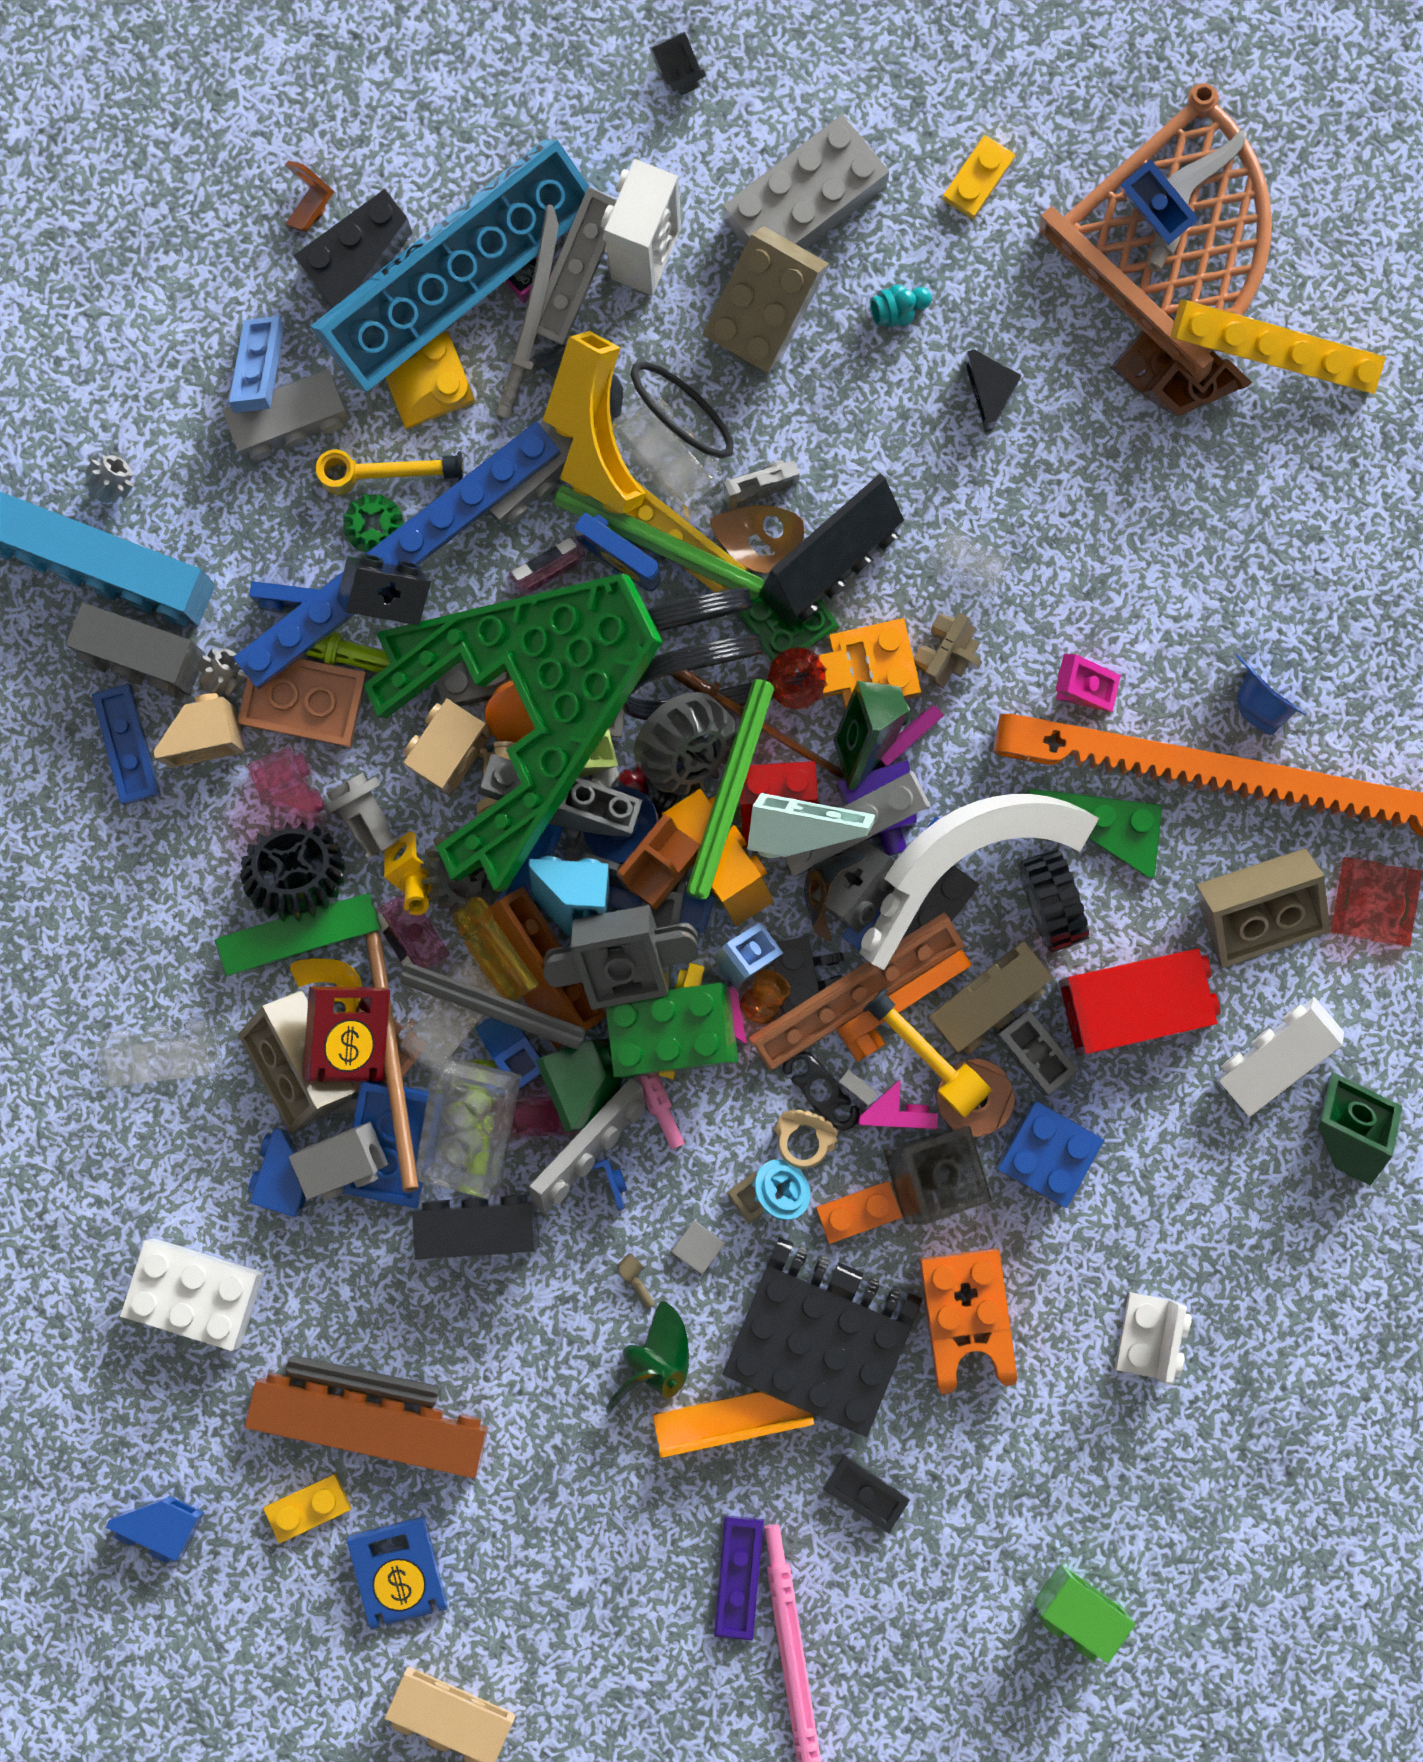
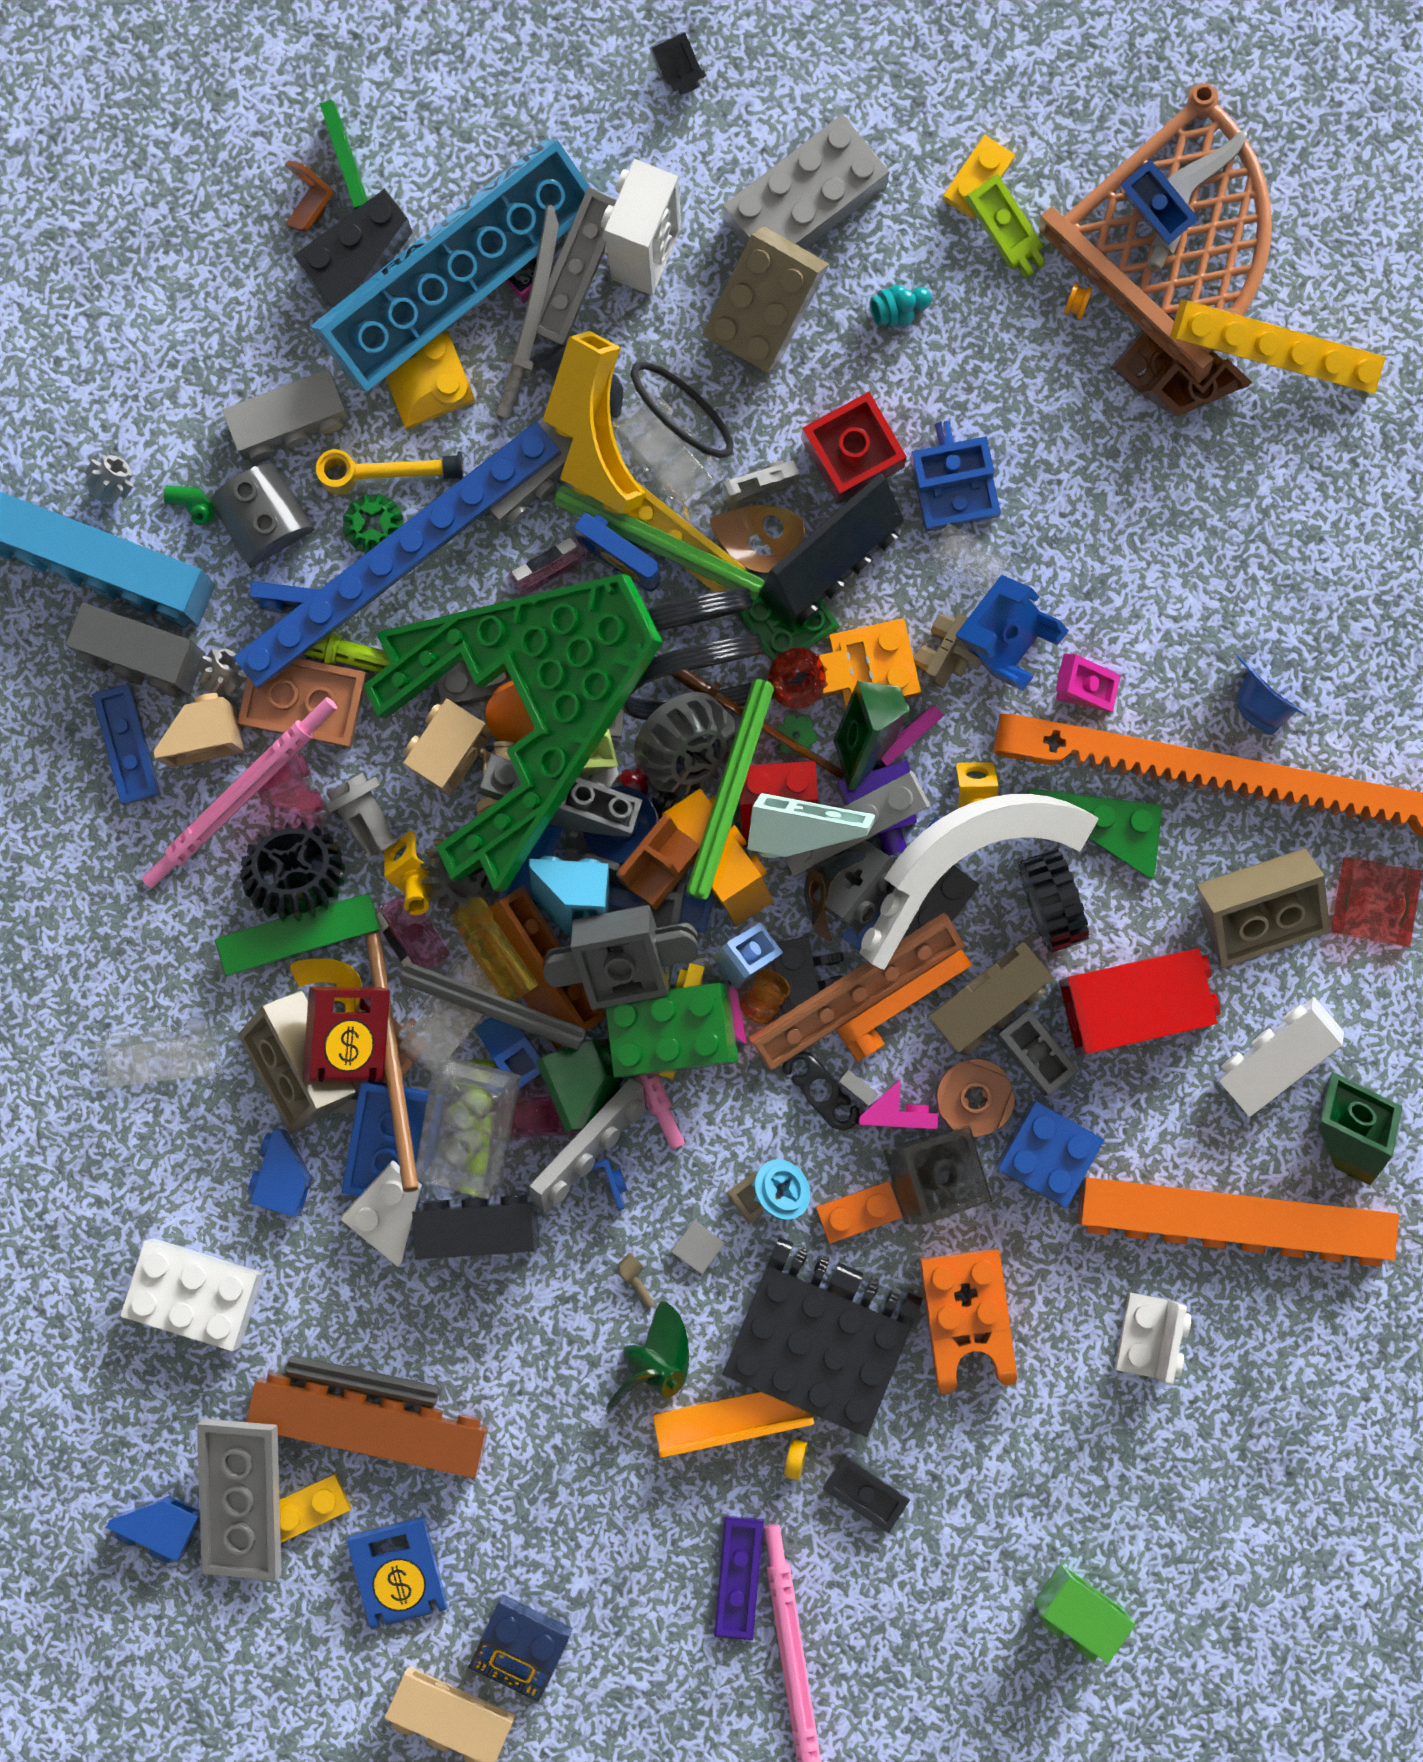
(194, 501): none -> green arm
(239, 792): none -> bright pink axle
(239, 1499): none -> light grey plate
(256, 364): medium blue plate -> none
(260, 513): none -> dark grey brick
(339, 1161): light grey brick -> none
(344, 153): none -> green tile
(384, 1214): none -> white wing
(399, 602): black brick -> none
(520, 1648): none -> dark blue slope
(789, 1123): tan piece -> none
(795, 1459): none -> yellow tile
(803, 726): none -> green plant
(853, 447): none -> red brick
(954, 481): none -> blue plate
(961, 1088): yellow piece -> none
(976, 789): none -> yellow bracket
(991, 386): black slope -> none
(1005, 629): none -> blue panel
(1006, 225): none -> lime hinge
(1077, 300): none -> light orange bush
(1238, 1219): none -> orange brick

